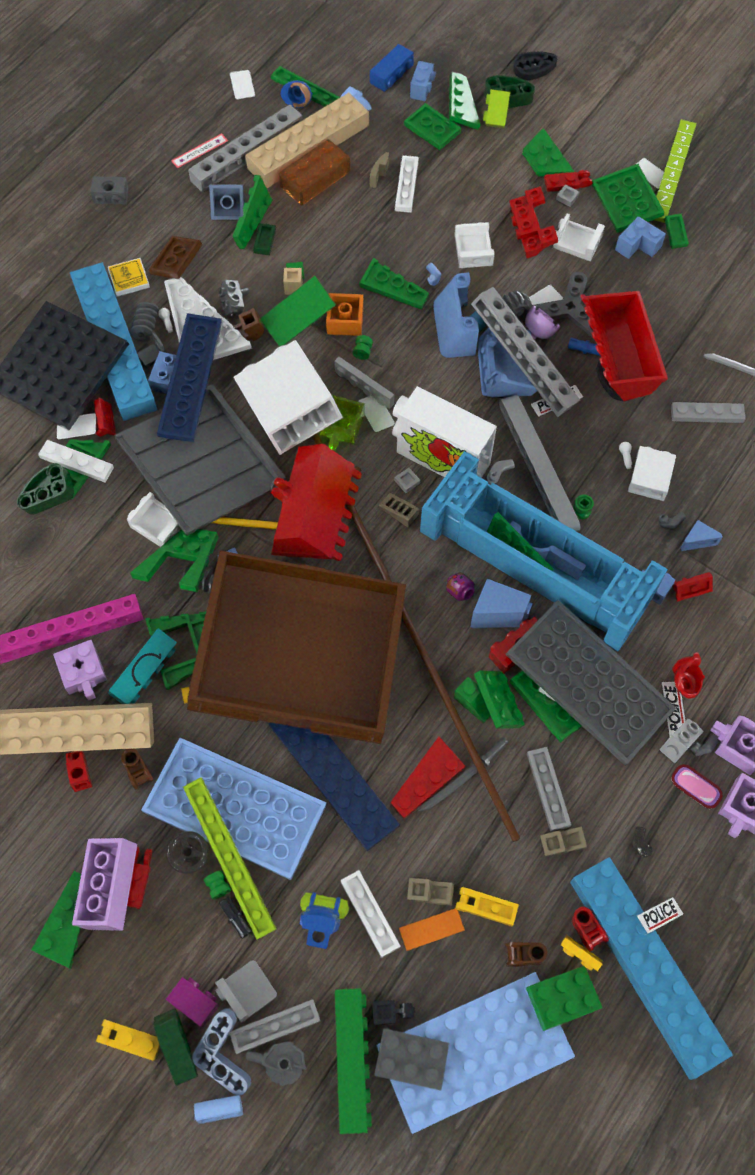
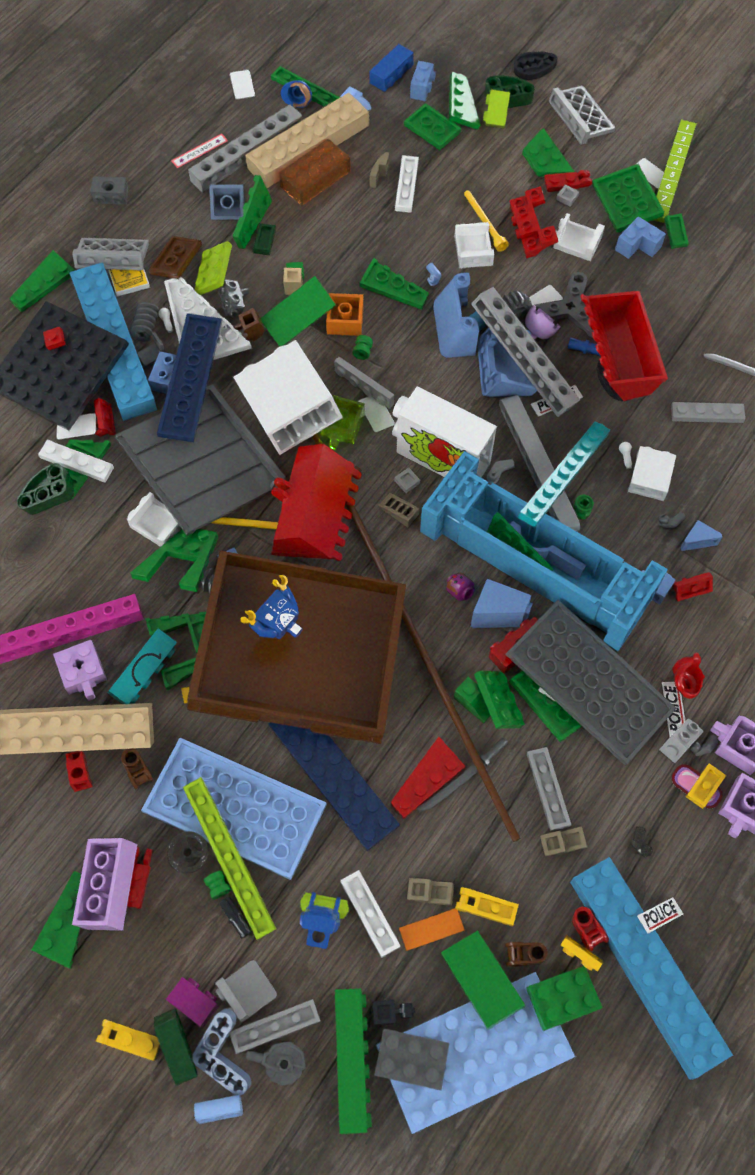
(43, 280): none -> green wing
(54, 338): none -> red plate
(112, 259): none -> light grey fence
(213, 268): none -> lime plate
(276, 614): none -> blue torso
(483, 980): none -> green tile
(500, 242): none -> yellow piece
(563, 474): none -> teal plate
(572, 117): none -> light grey fence
(705, 786): none -> yellow plate

